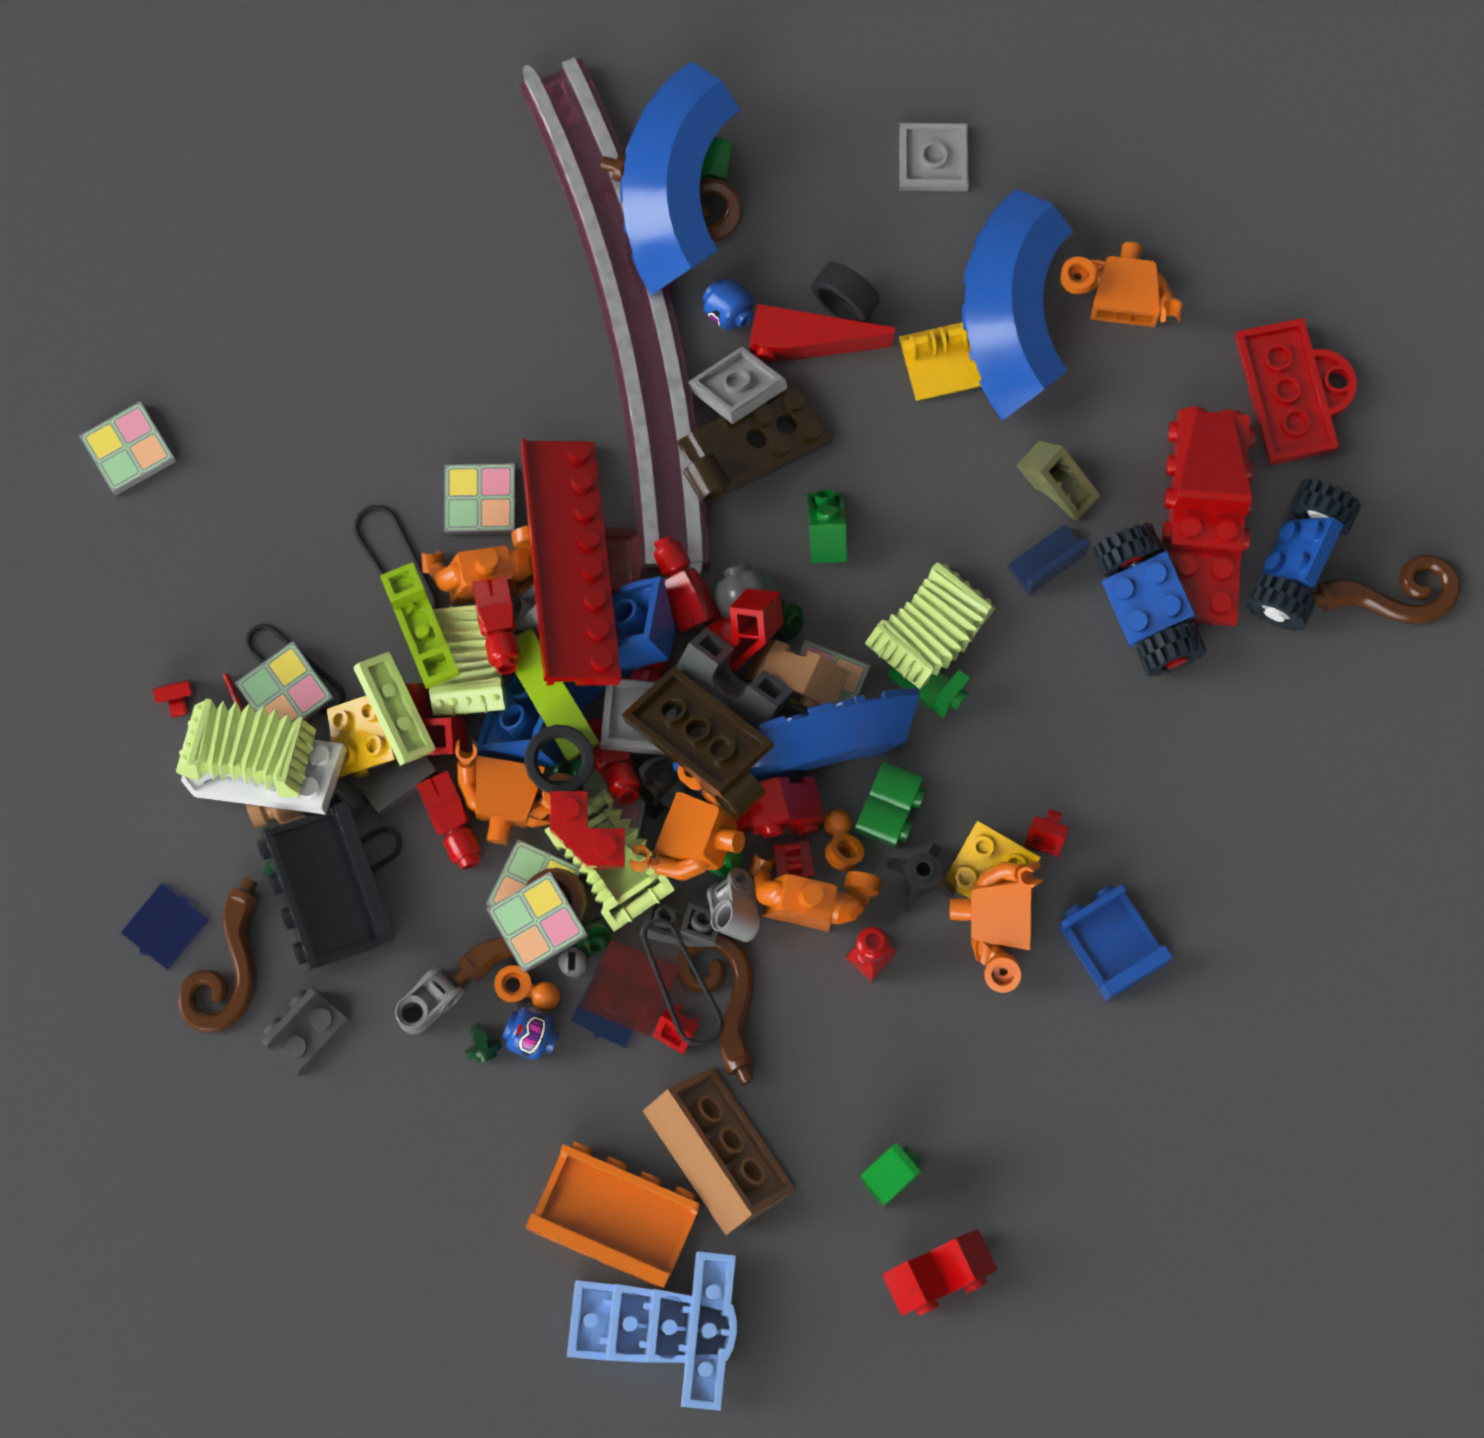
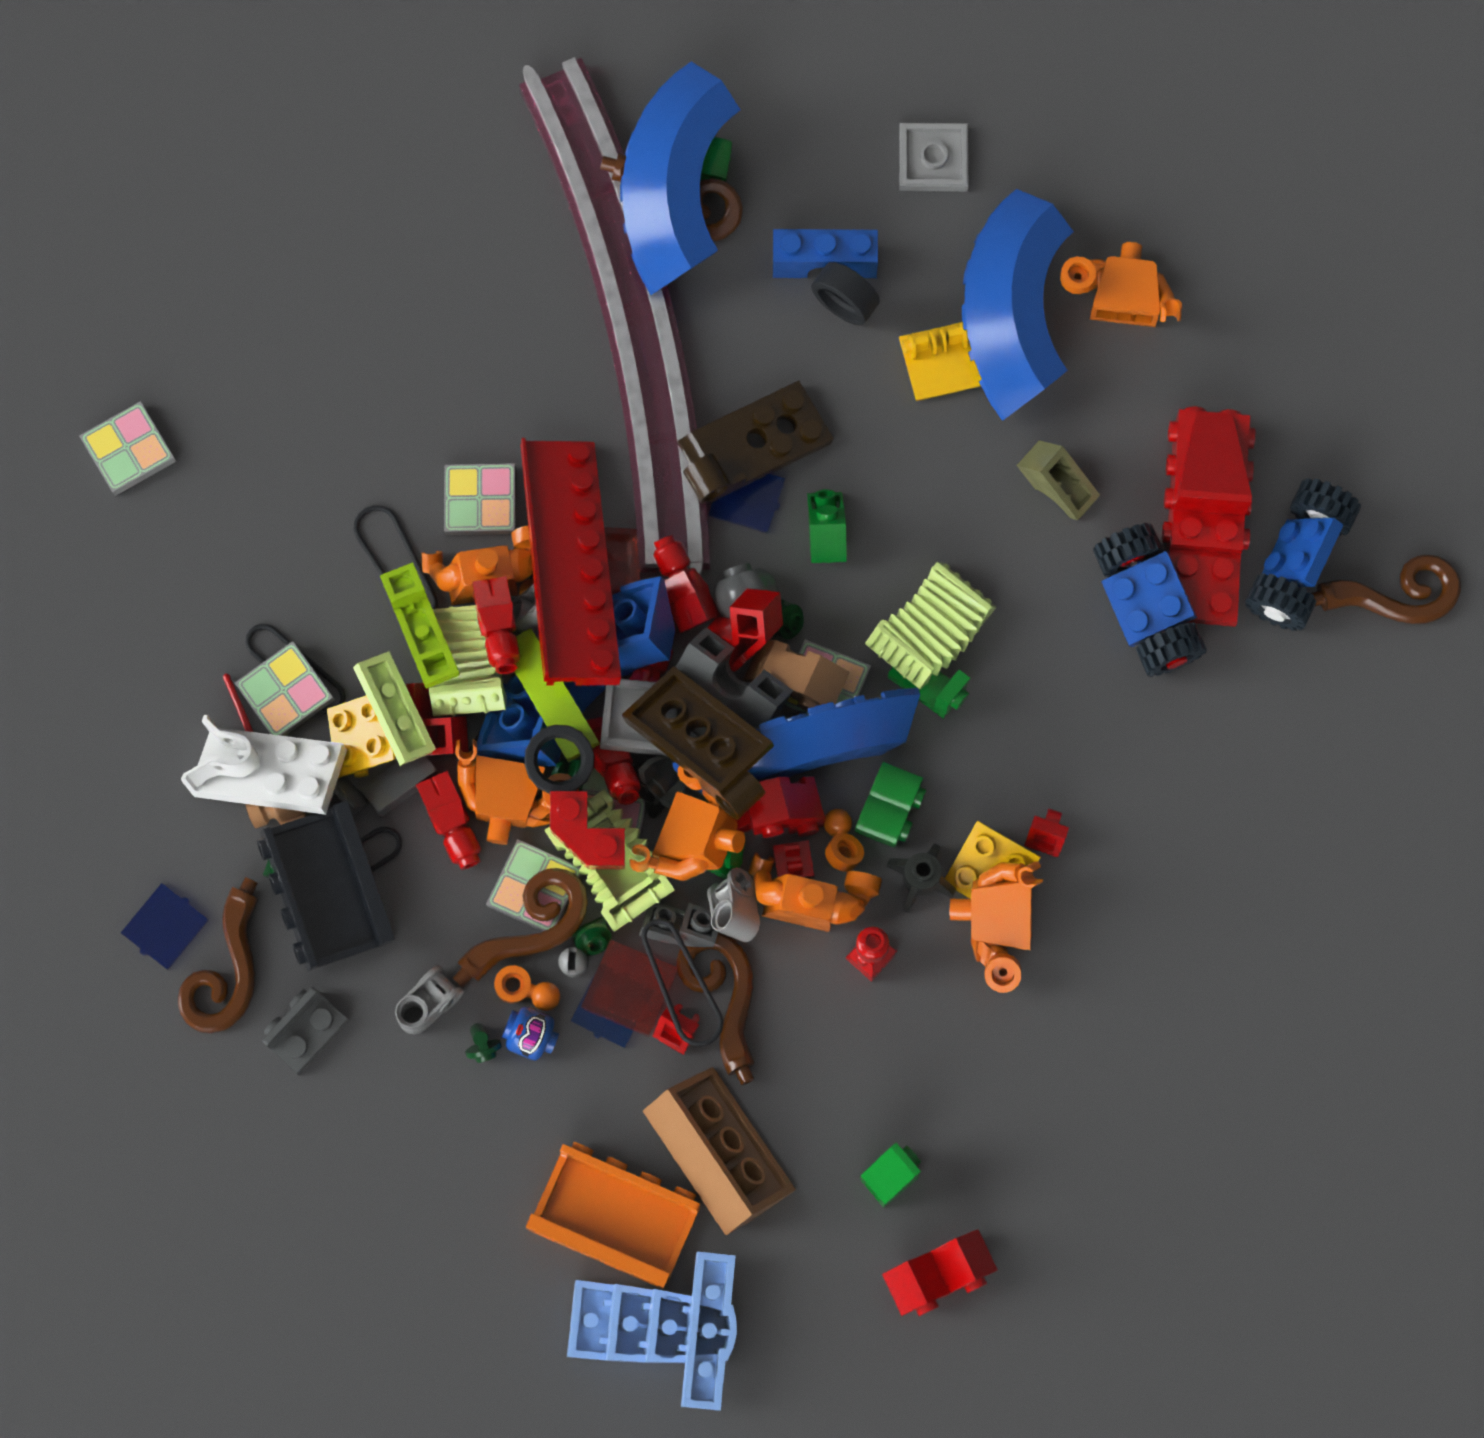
(175, 694): red tile -> none
(247, 746): yellowish green piece -> none
(537, 922): tile -> none
(728, 304): blue head -> none
(737, 385): light grey tile -> none
(751, 505): none -> clear blue piece
(800, 335): red slope -> none
(807, 249): none -> blue arch
(1048, 559): dark blue panel -> none
(1113, 941): blue panel -> none
(1293, 390): red plate -> none

